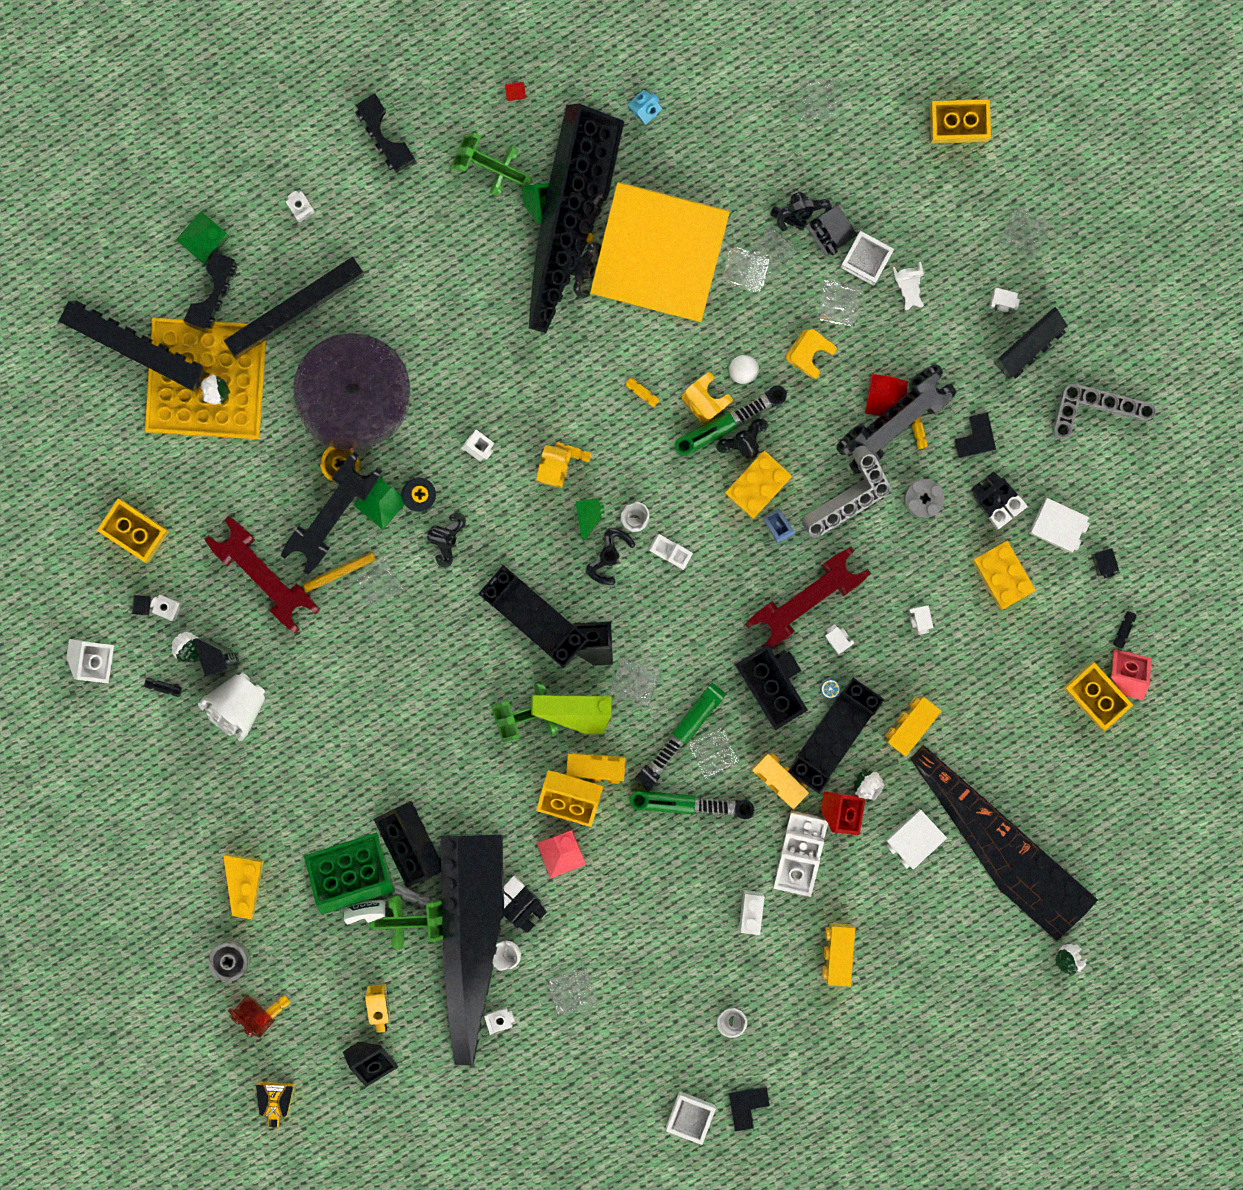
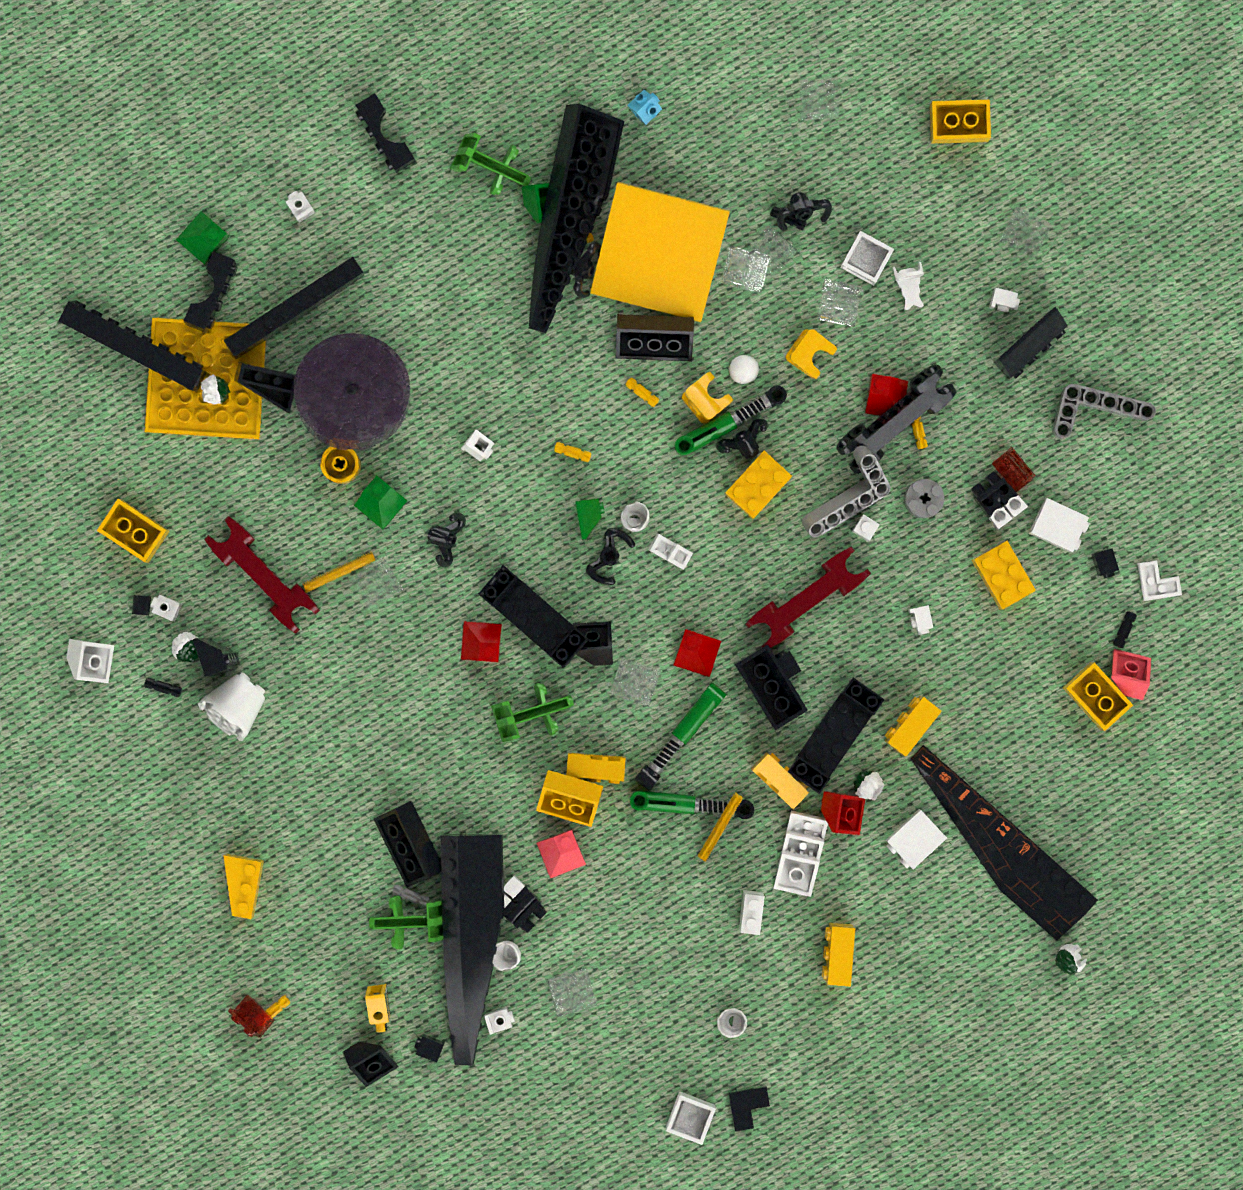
(226, 971): light grey brick -> none
(267, 383): none -> black wedge
(274, 1100): torso -> none
(349, 873): green slope -> none
(350, 485): black piece -> none
(370, 910): white slope -> none
(412, 501): black bush -> none
(429, 1047): none -> black brick
(481, 641): none -> red slope
(515, 91): red slope -> none
(553, 466): yellow brick -> none
(578, 713): lime wedge -> none
(654, 337): none -> black slope
(697, 653): none -> red slope
(713, 752): clear slope -> none
(720, 826): none -> yellow axle
(778, 525): medium blue slope -> none
(830, 689): tile -> none
(831, 230): black hinge -> none
(838, 639): white brick -> none
(865, 527): none -> white brick
(980, 441): black tile -> none
(1013, 469): none -> clear red bracket
(1153, 586): none -> white tile

